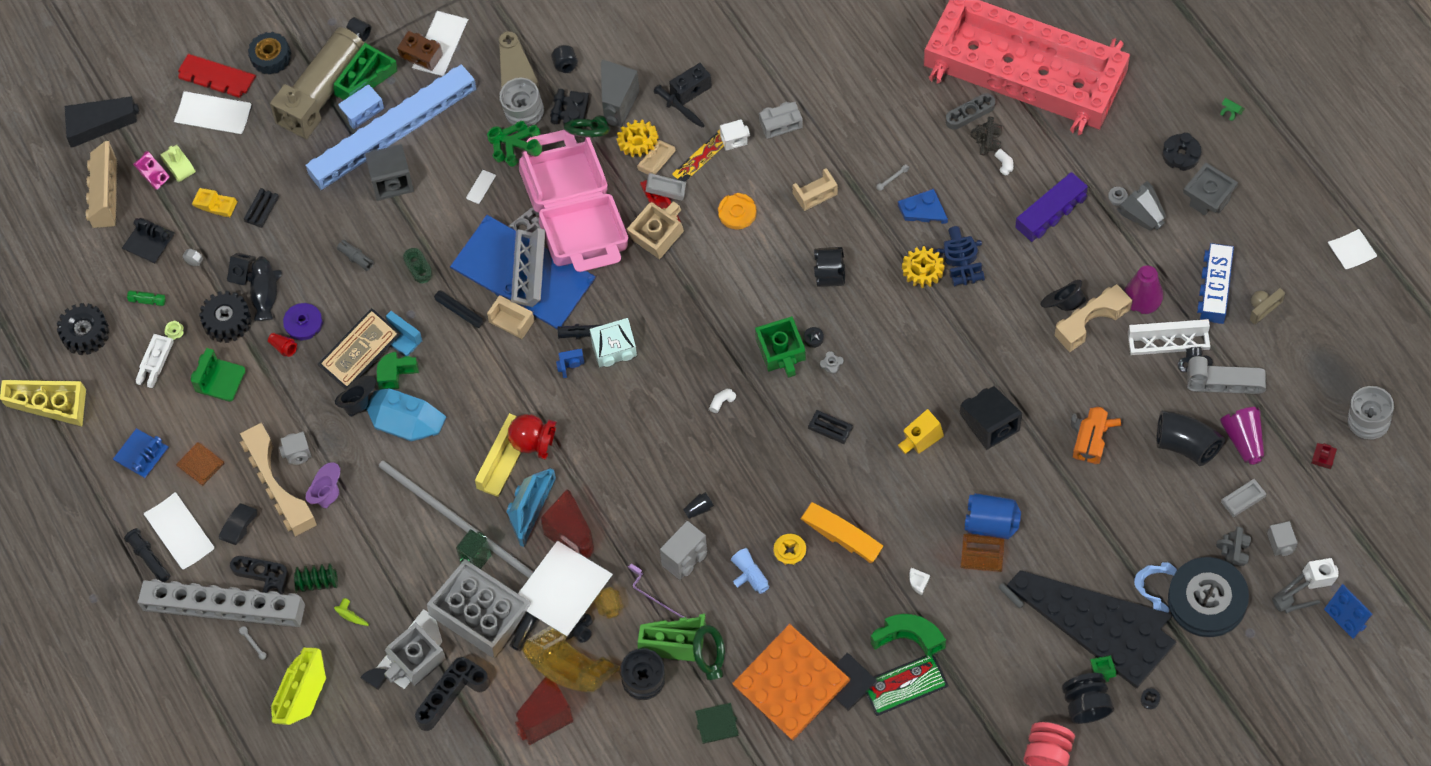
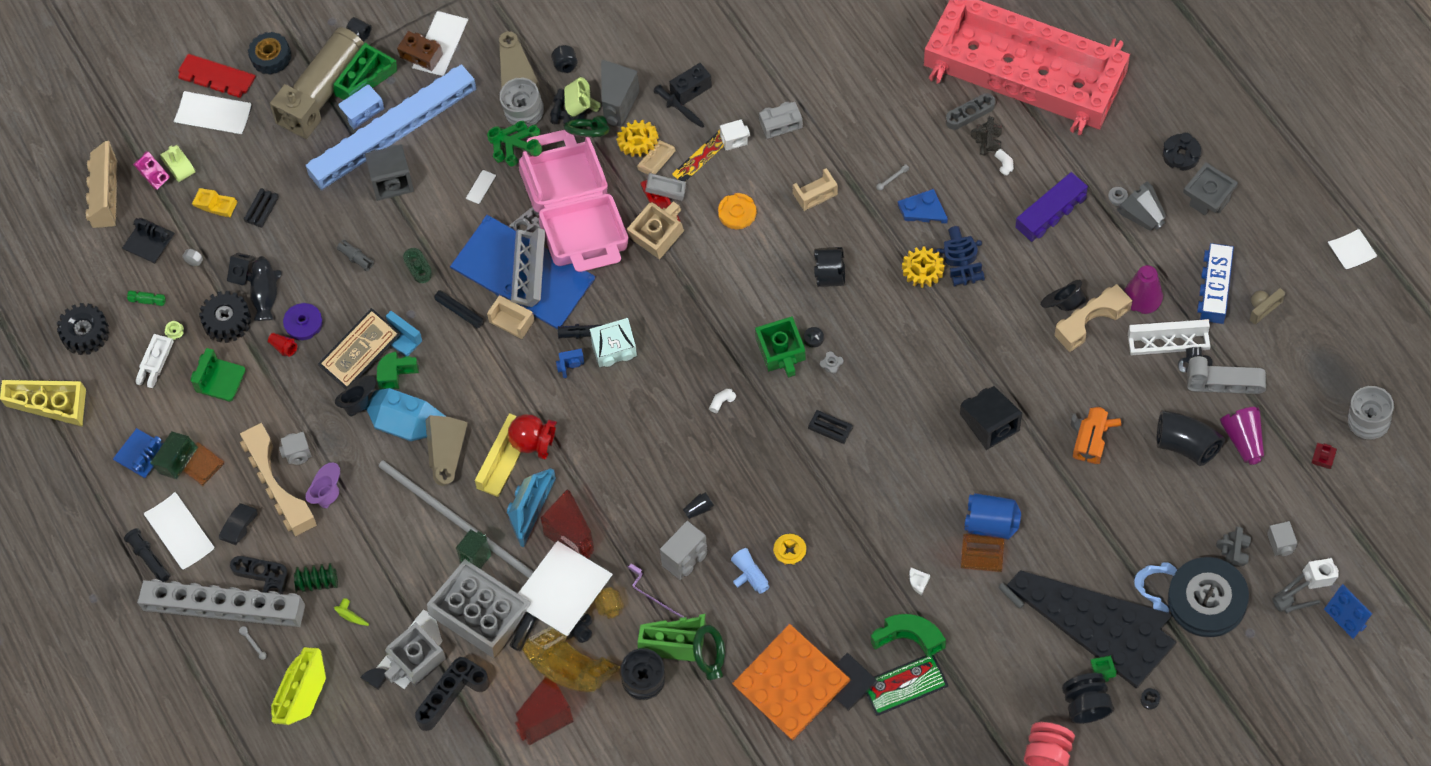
(98, 118): black slope -> none
(174, 455): none -> clear green brick
(444, 446): none -> dark tan piece
(578, 97): none -> yellowish green beam
(716, 723): clear green piece -> none
(842, 532): light orange slope -> none
(921, 433): yellow torso -> none
(1232, 107): green tile -> none
(1243, 498): light grey tile -> none

